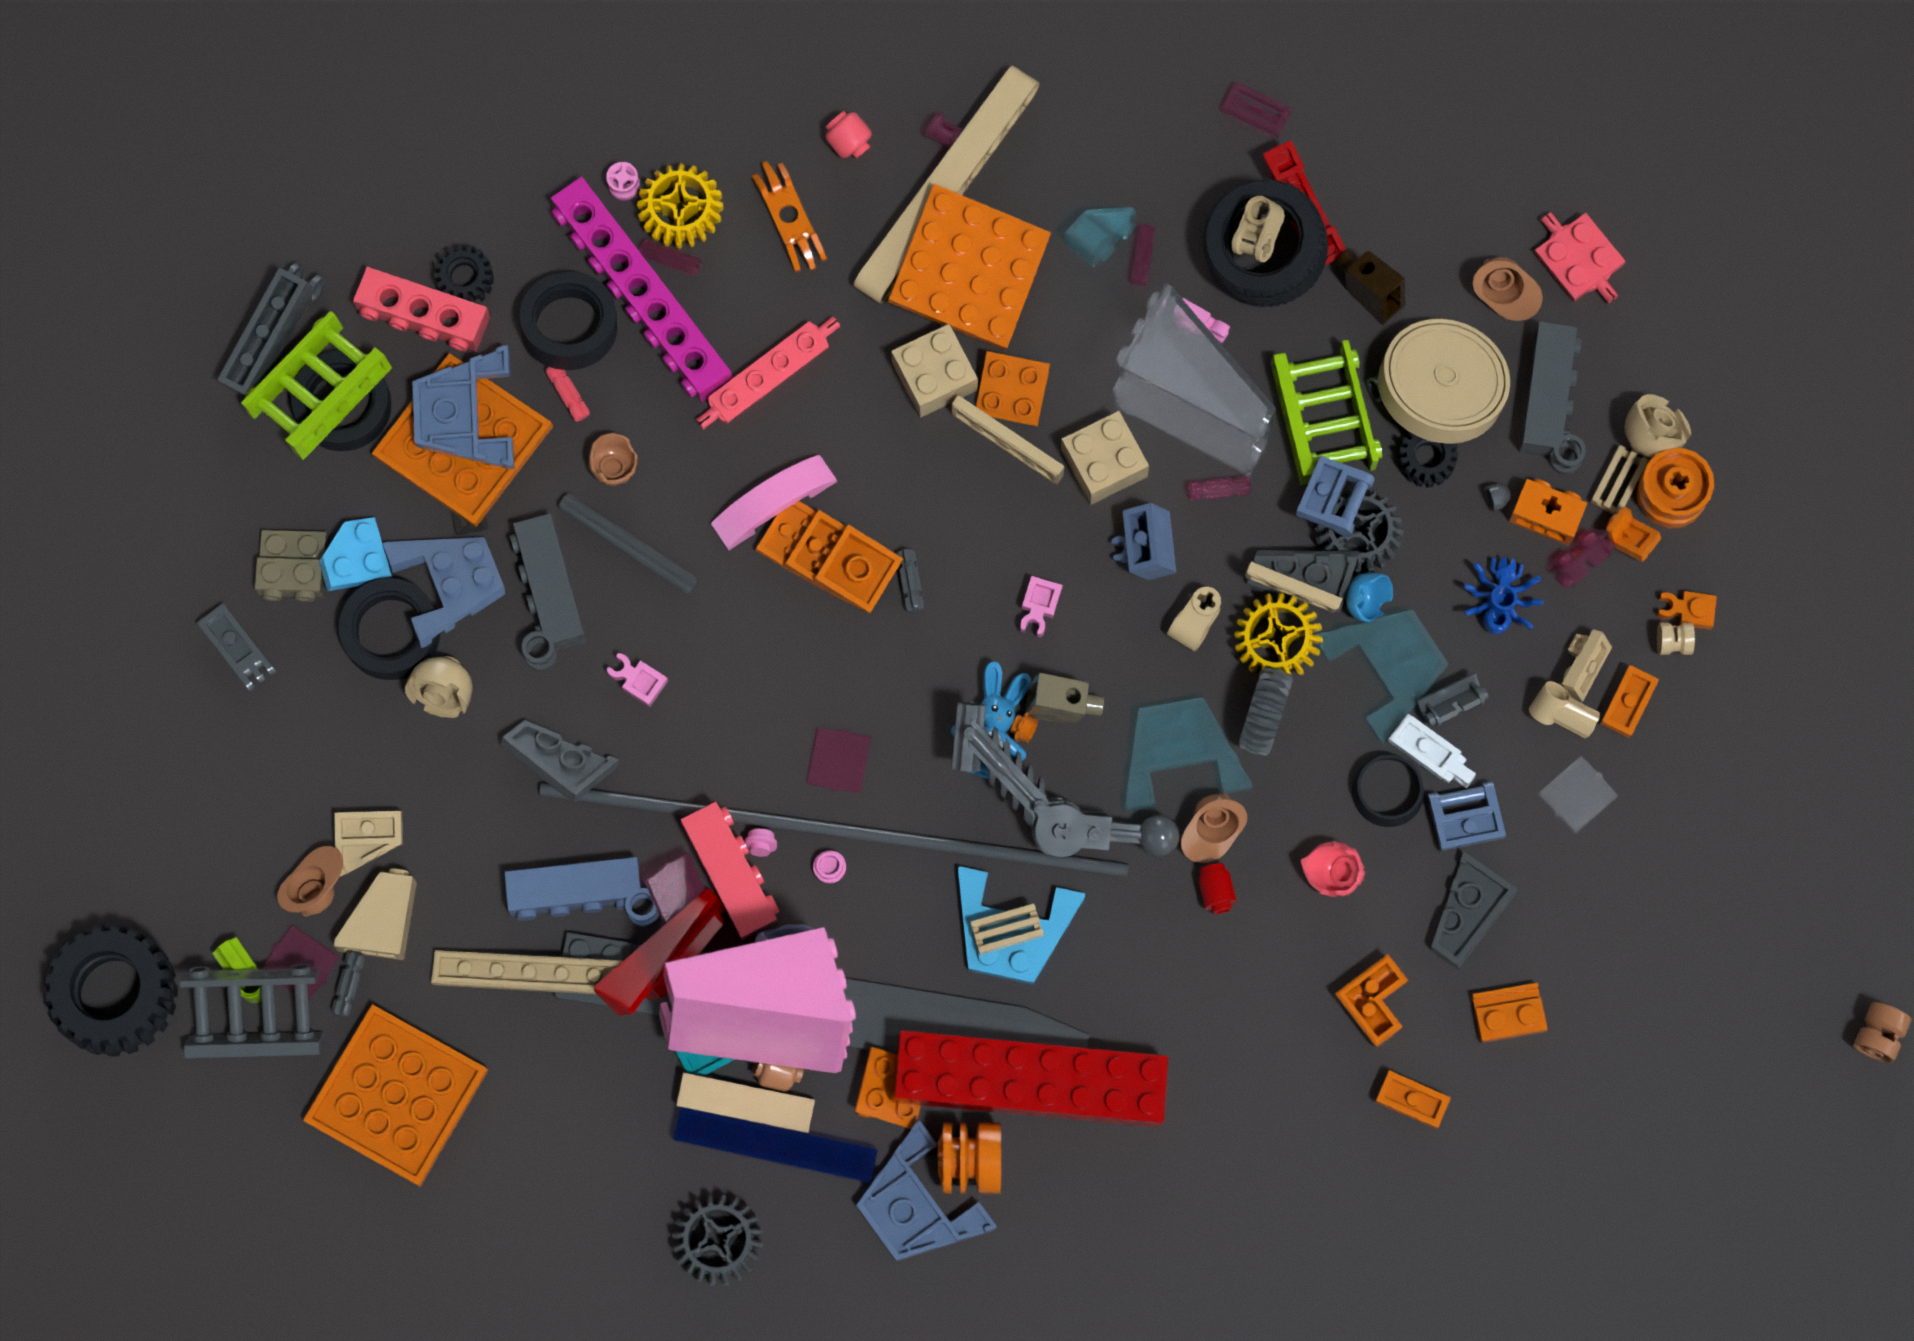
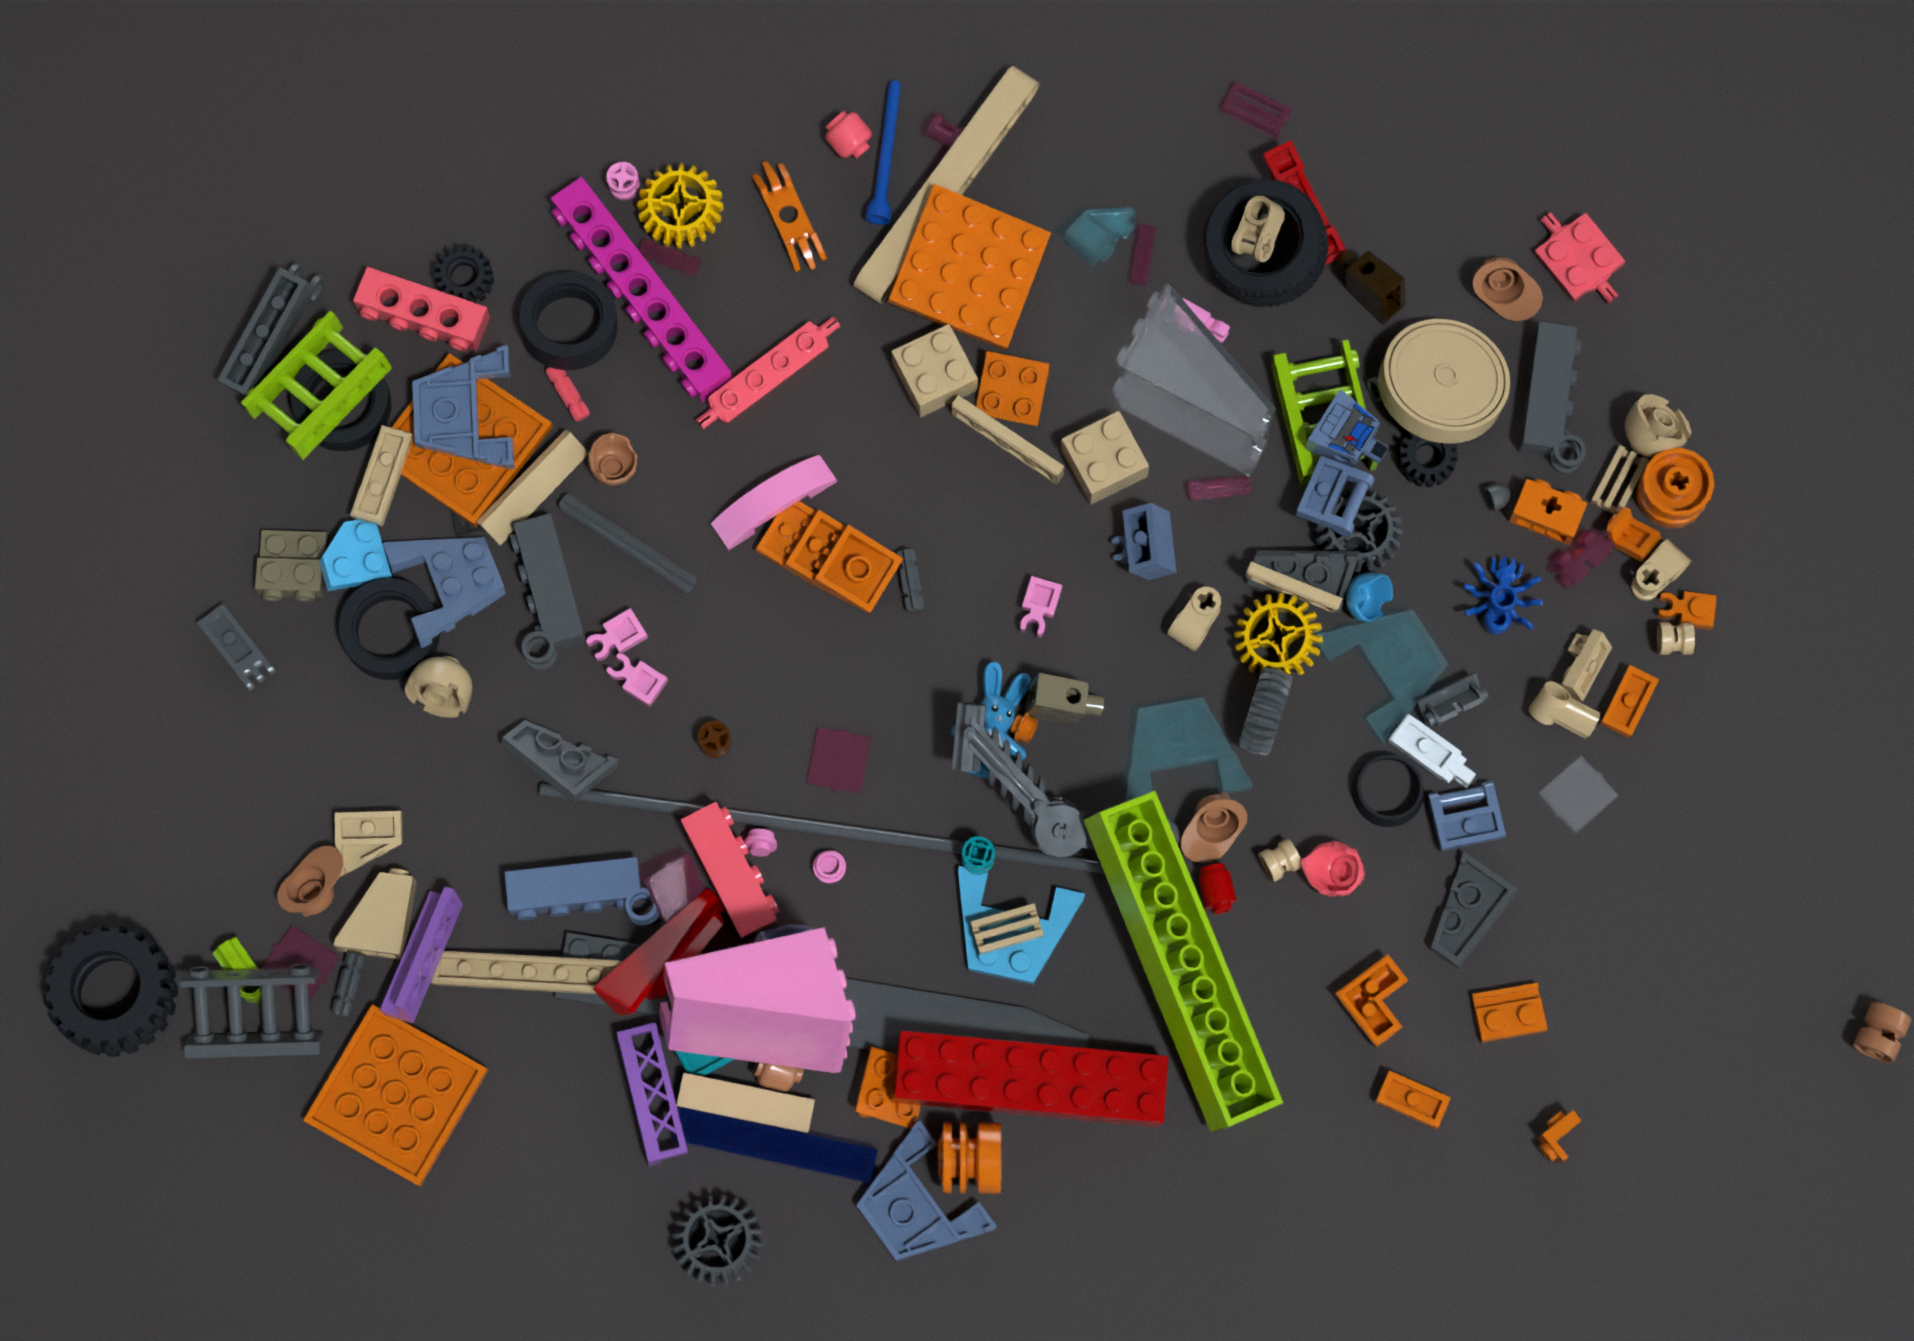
(382, 475): none -> tan tile
(422, 955): none -> medium lavender fence
(532, 487): none -> tan tile
(621, 632): none -> bright pink plate
(639, 1097): none -> medium lavender fence
(711, 733): none -> reddish brown wheel
(878, 210): none -> blue piece
(980, 861): none -> teal wheel
(1183, 961): none -> lime brick
(1280, 860): none -> tan wheel
(1346, 433): none -> torso
(1559, 1126): none -> orange bracket
(1661, 568): none -> tan piece

